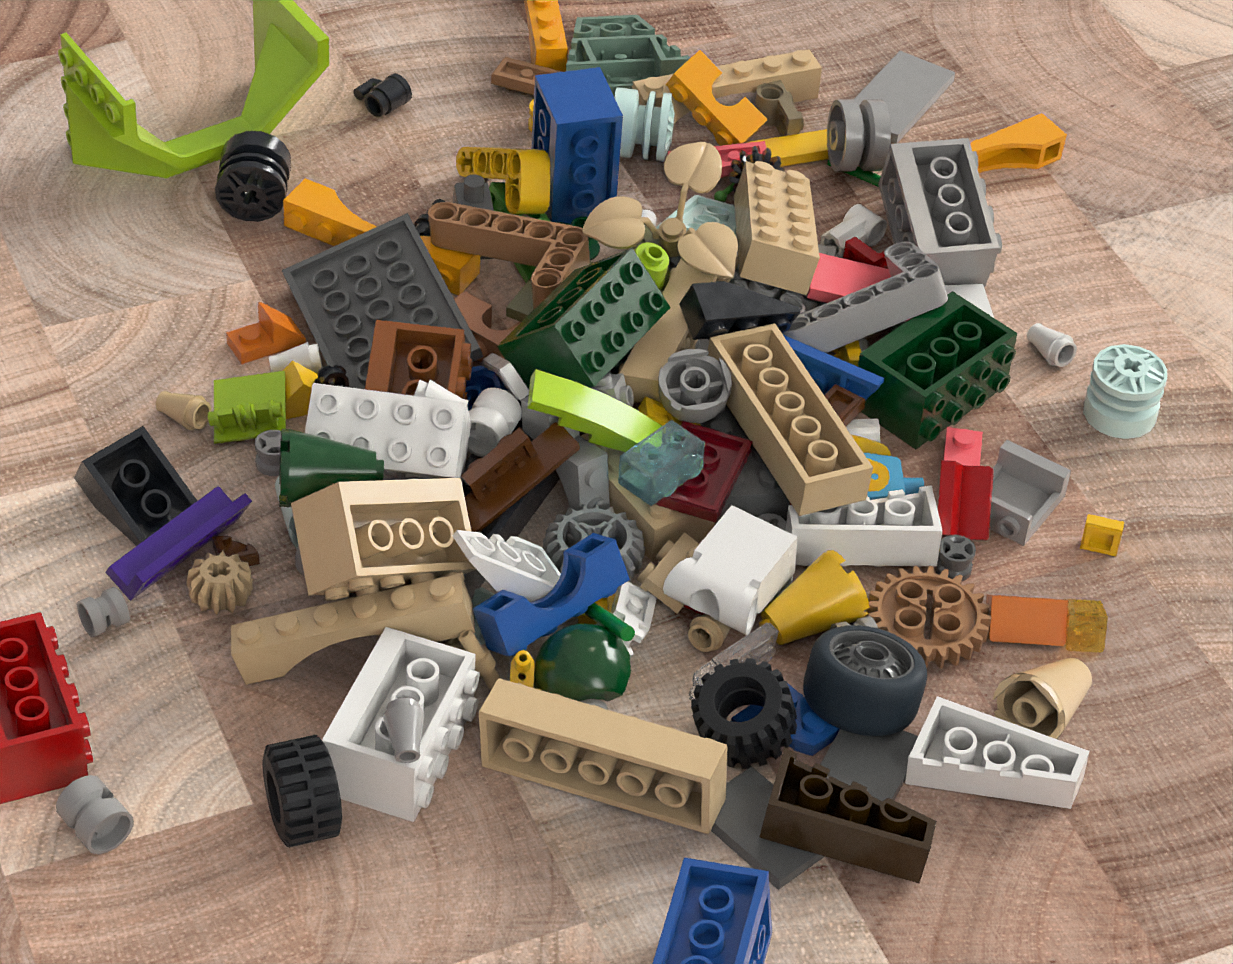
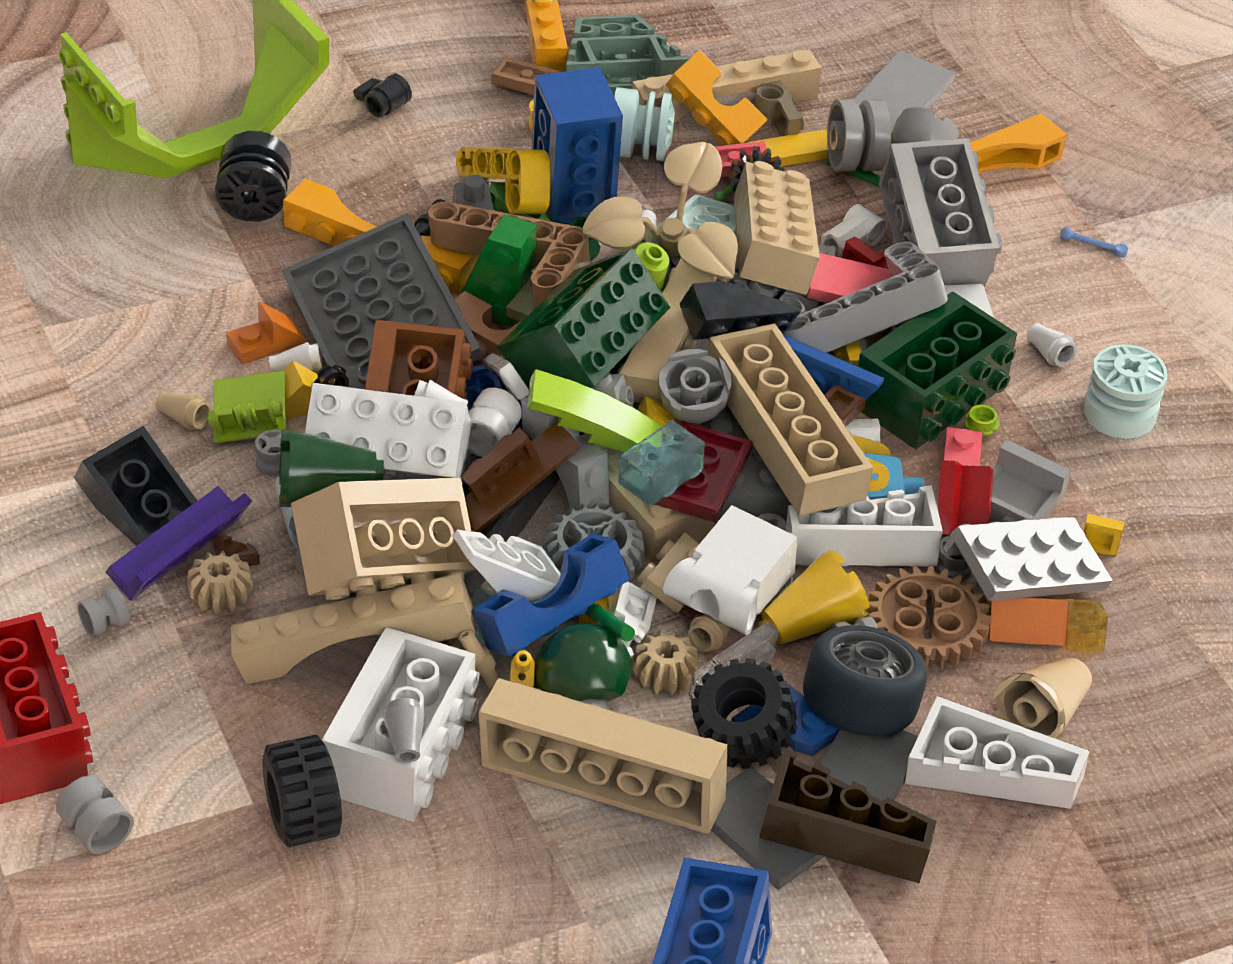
(504, 266): none -> green wedge
(665, 662): none -> tan gear
(920, 125): none -> light grey cylinder
(982, 419): none -> lime plate
(1029, 558): none -> bracket
(1119, 250): none -> medium blue hinge

